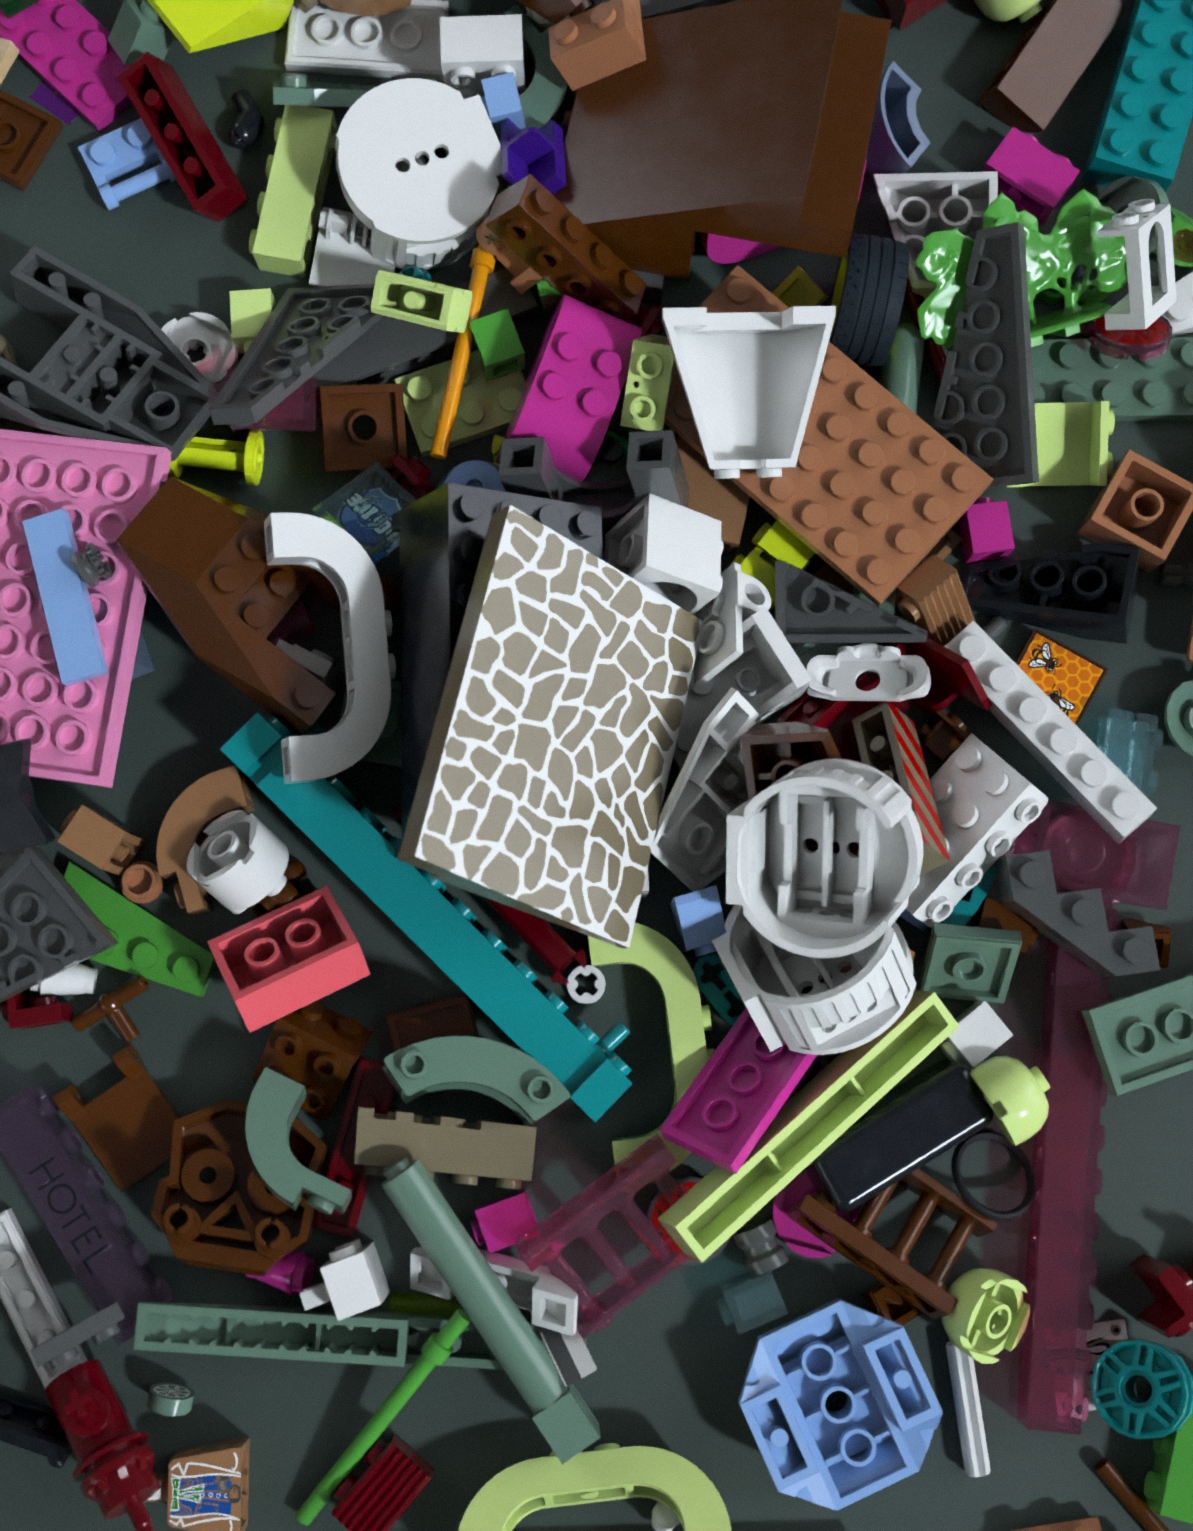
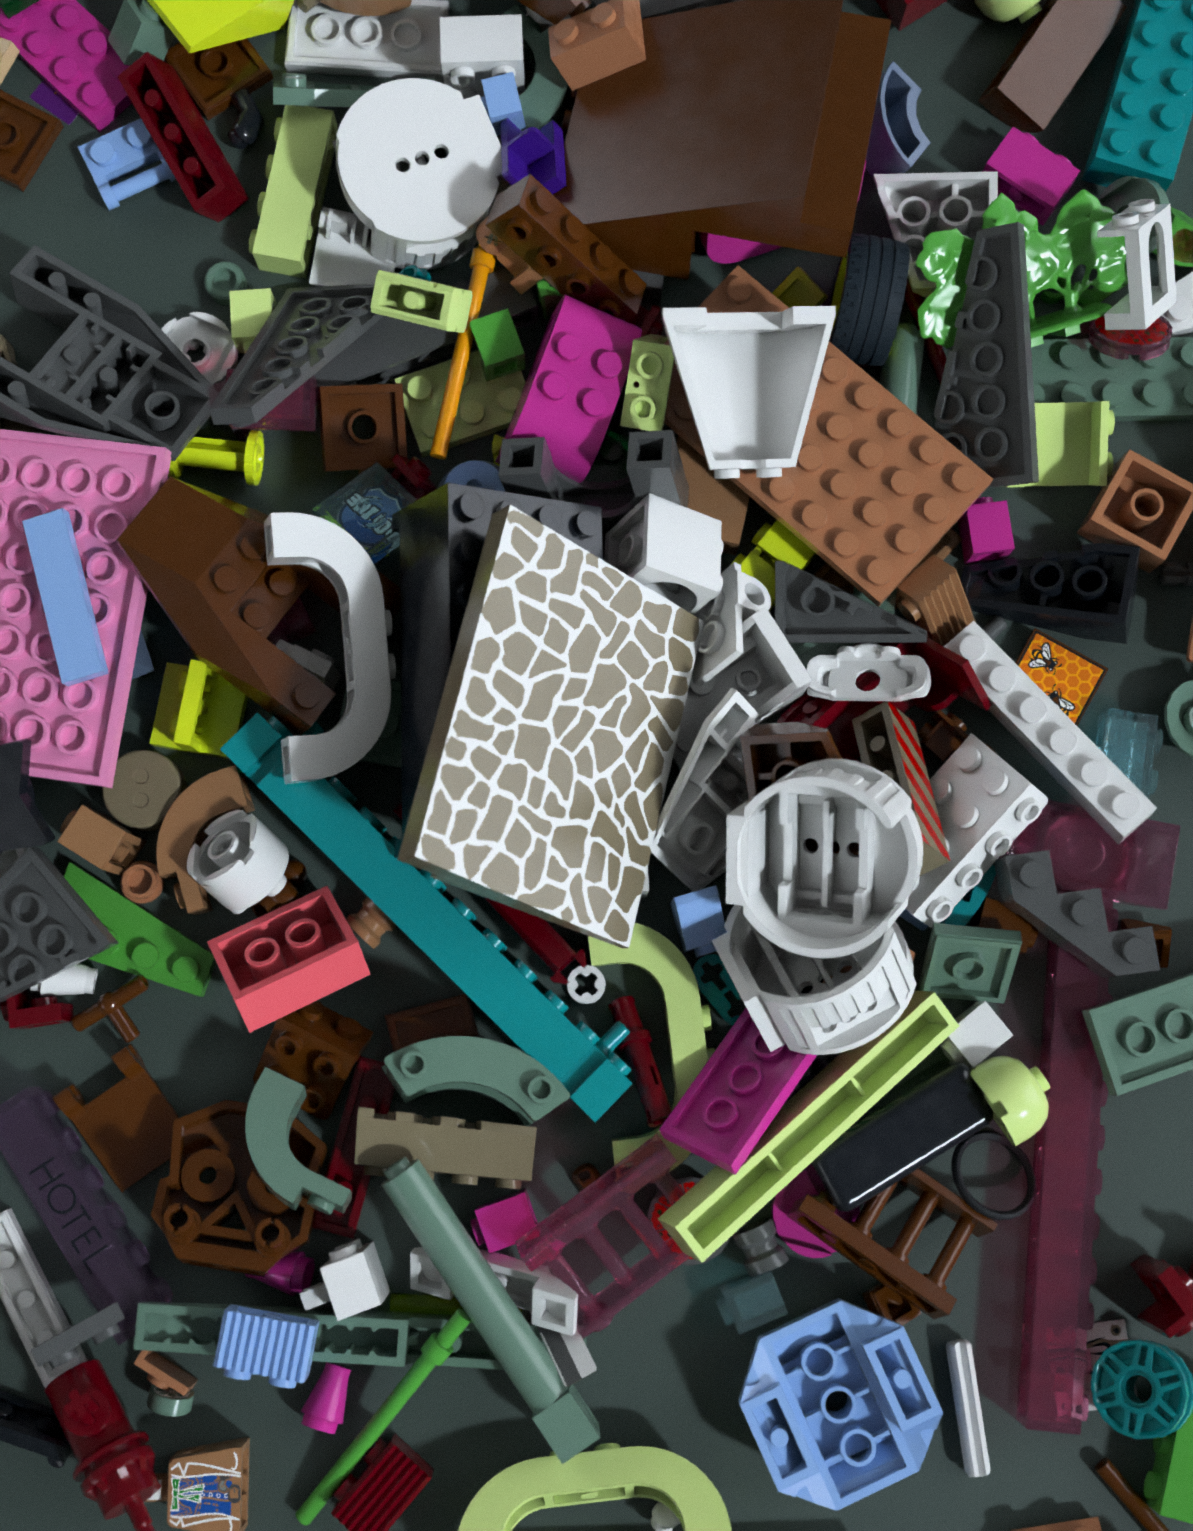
(90, 565): dark grey bush -> none
(143, 789): none -> dark tan head
(165, 1373): none -> nougat bracket
(197, 710): none -> neon yellow bracket
(218, 73): none -> reddish brown tile
(224, 278): none -> sand green tile
(265, 1345): none -> light blue brick
(327, 1400): none -> dark pink cone
(370, 923): none -> medium nougat wheel
(585, 1175): none -> reddish brown rock
(641, 1061): none -> dark red pin
(986, 1314): yellowish green cylinder -> none

